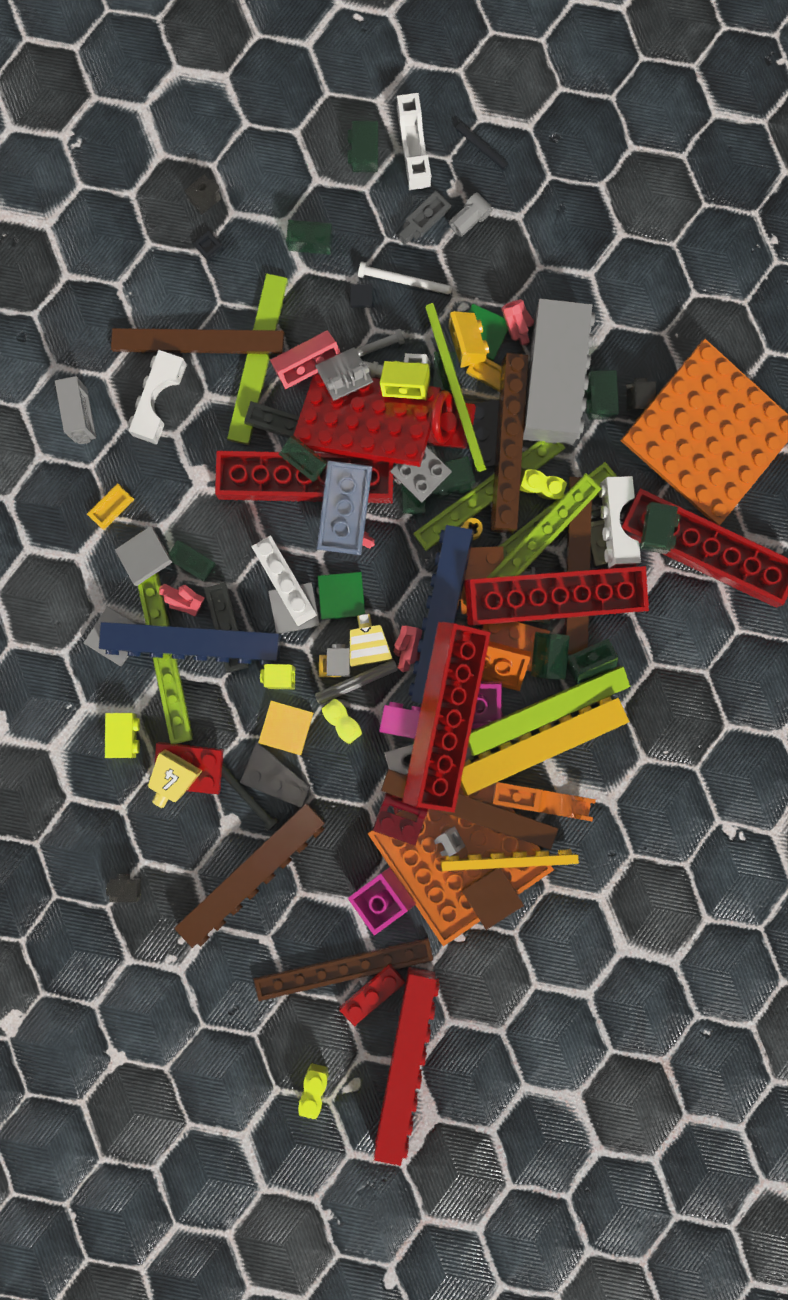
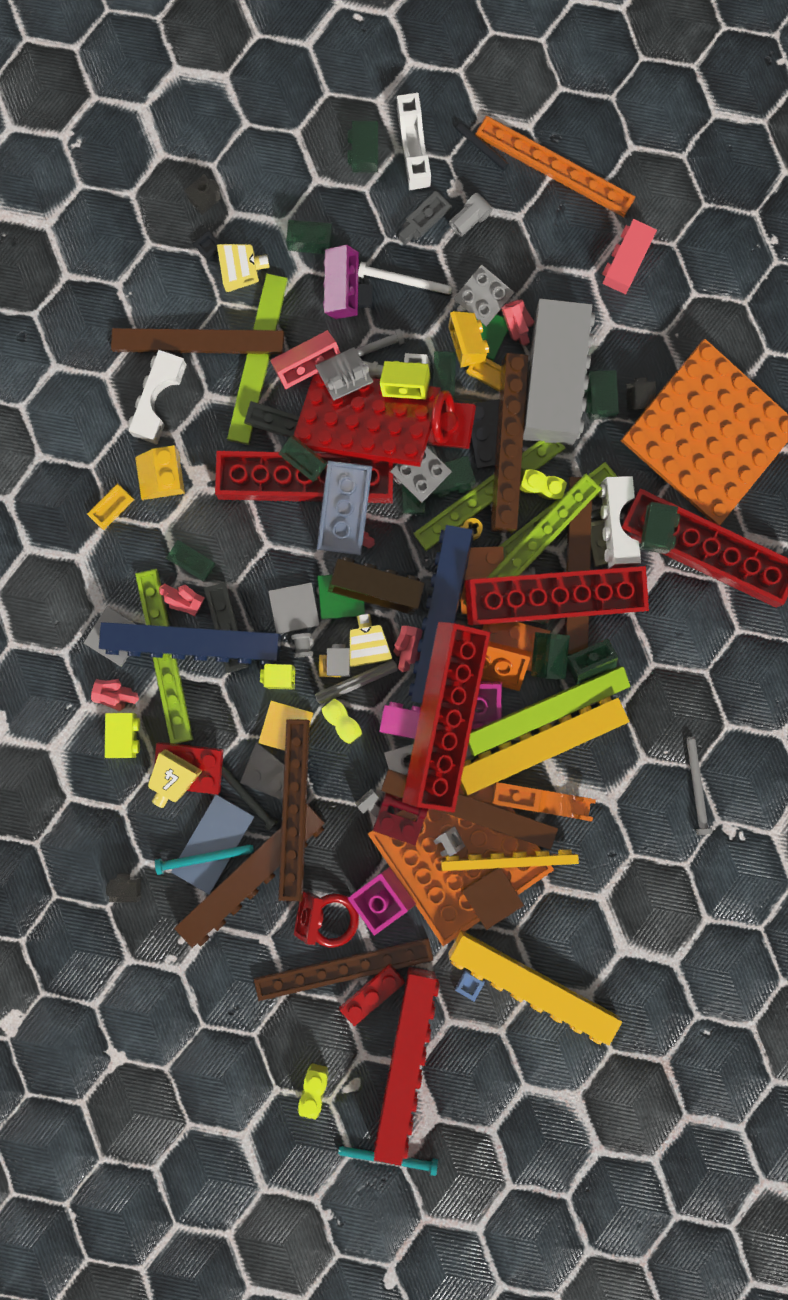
(75, 410): light grey window -> none
(112, 694): none -> coral rock
(143, 556): light grey tile -> none
(160, 473): none -> yellow slope
(161, 865): none -> teal bar
(218, 830): none -> sand blue tile
(240, 265): none -> light yellow torso
(284, 580): white arch -> none
(294, 810): none -> reddish brown tile
(302, 645): none -> light grey bush
(310, 919): none -> red tile
(341, 282): none -> brick
(368, 802): none -> light grey tile
(376, 586): none -> dark brown piece
(409, 1162): none -> teal bar
(455, 387): lime tile -> none
(469, 985): none -> medium blue tile
(484, 295): none -> light grey hinge
(534, 988): none -> yellow brick
(555, 166): none -> orange tile
(628, 256): none -> coral brick
(697, 786): none -> light grey bar

